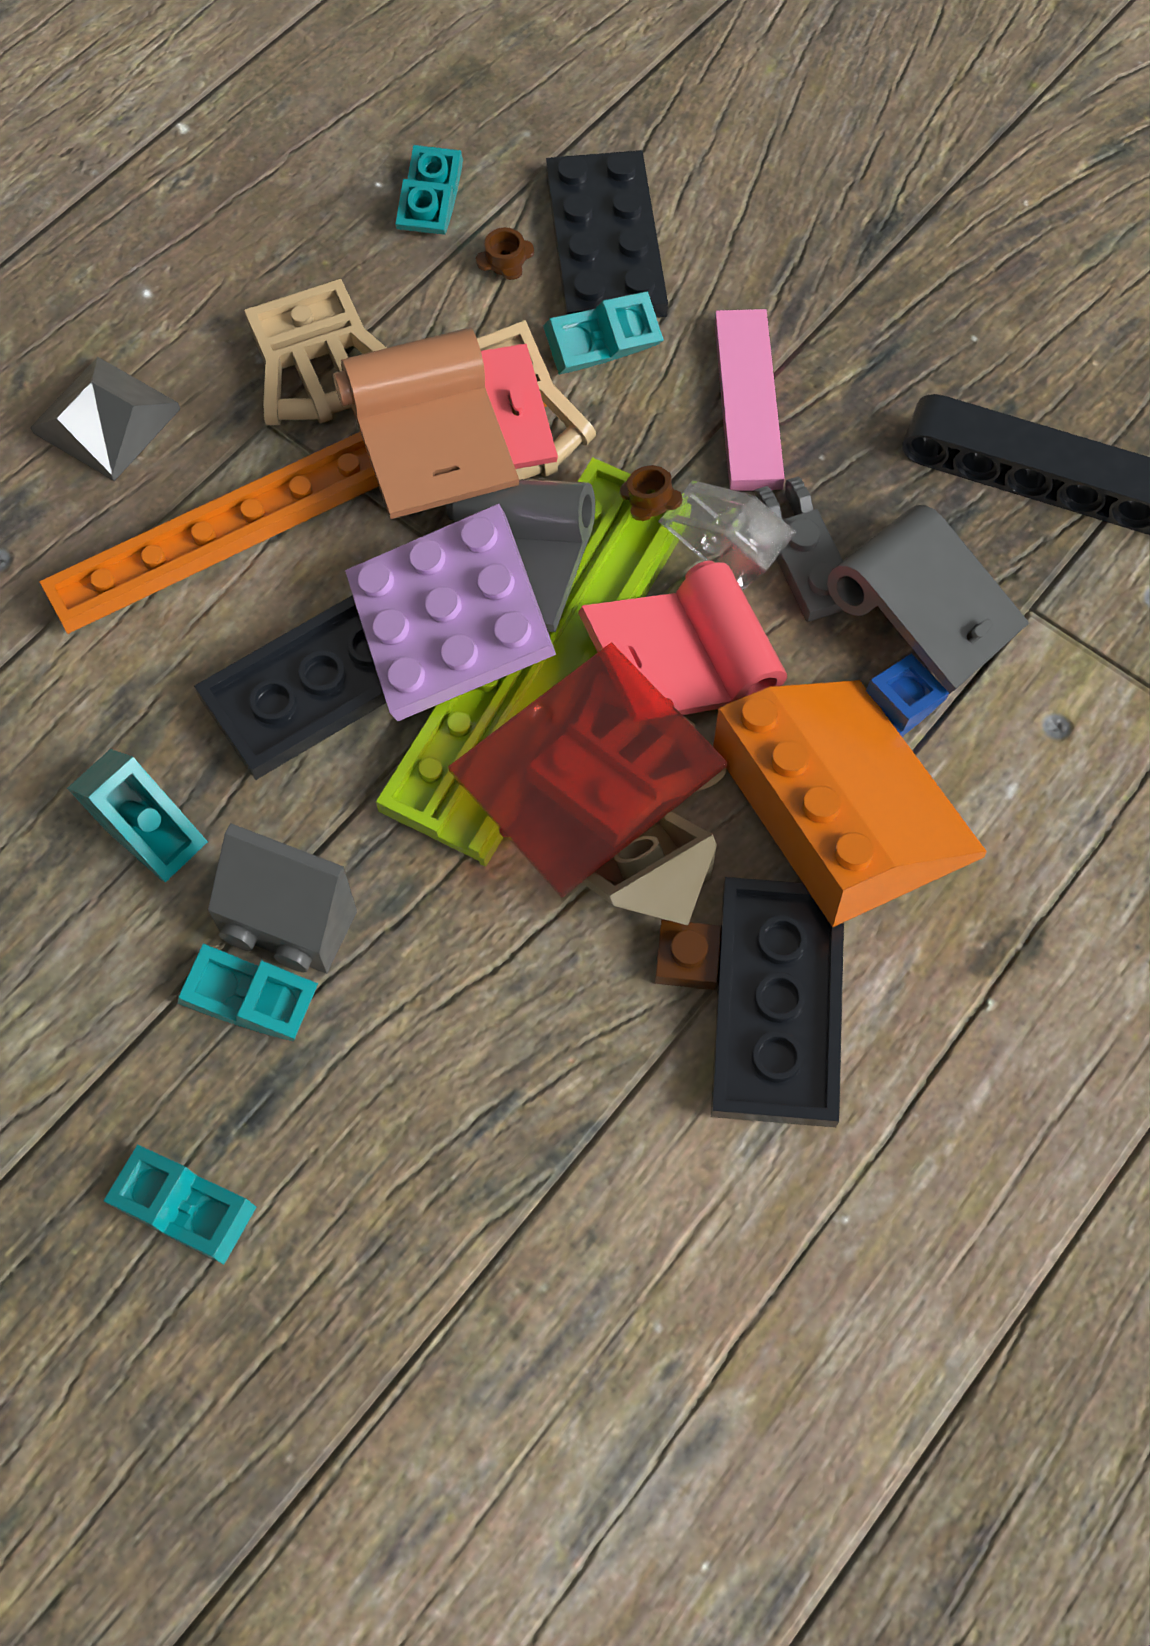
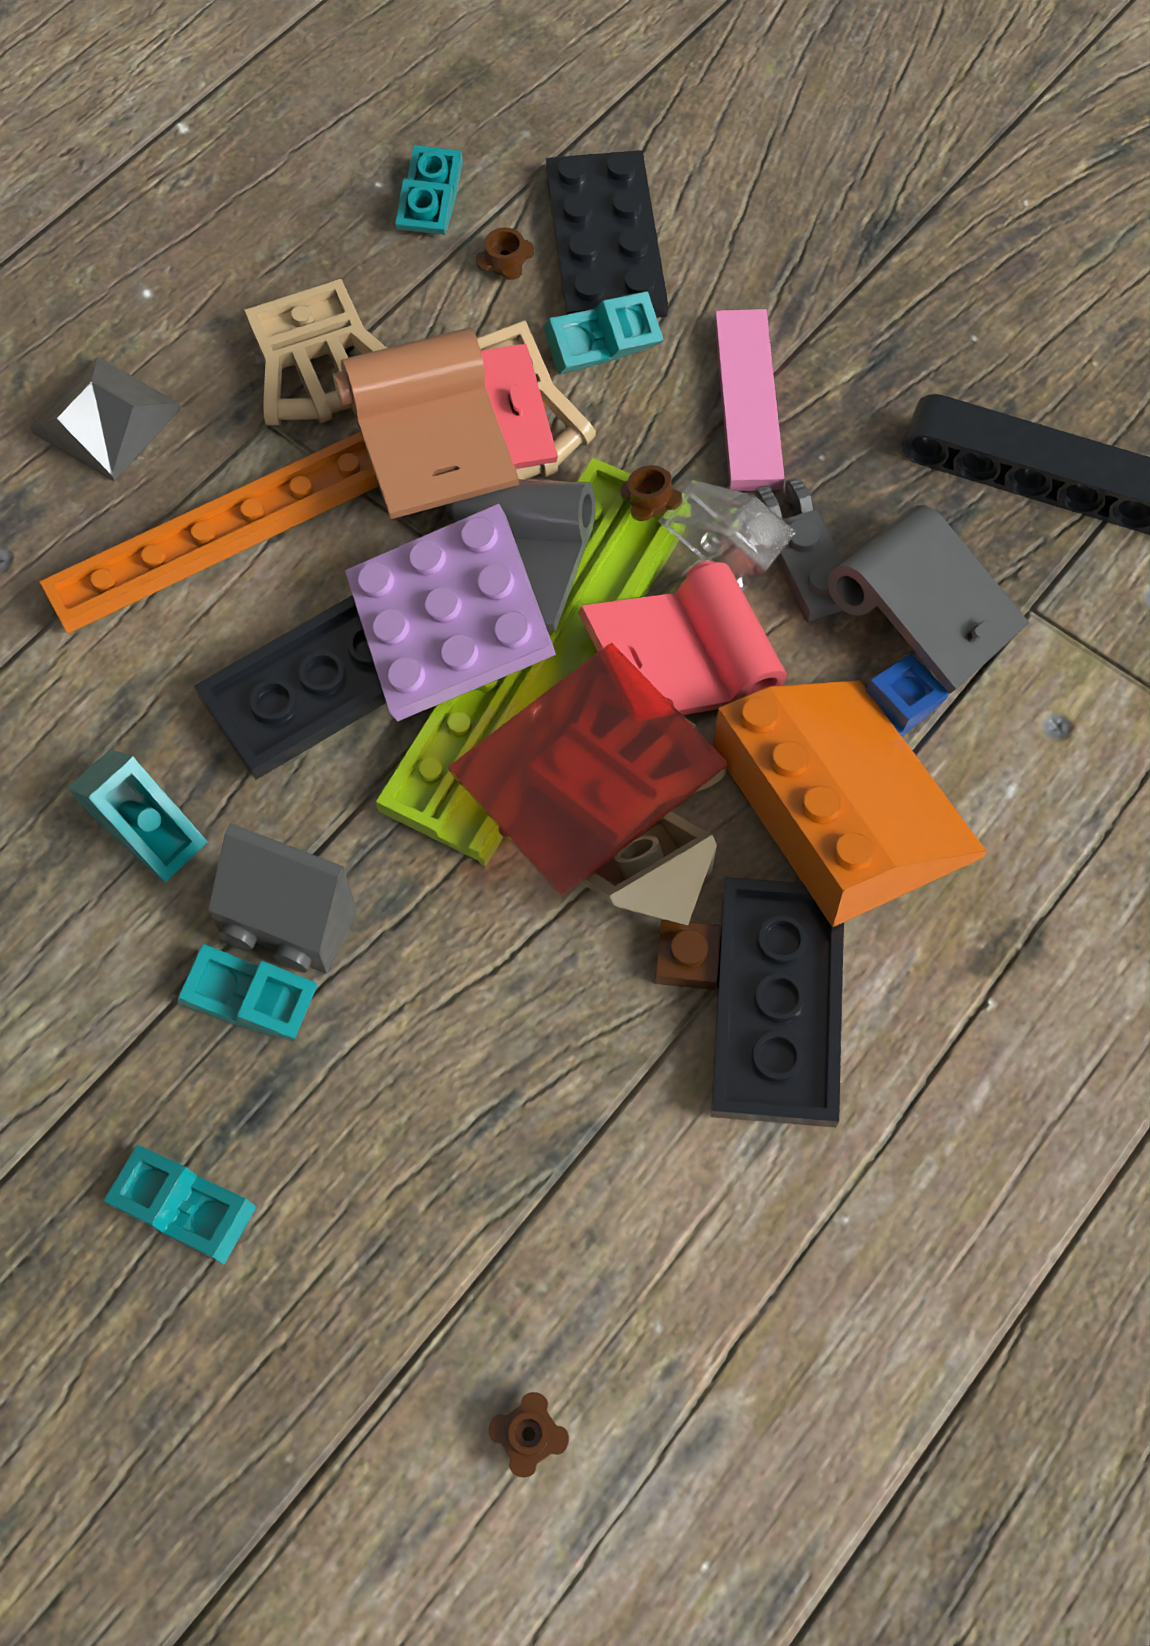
(527, 1454): none -> reddish brown plate

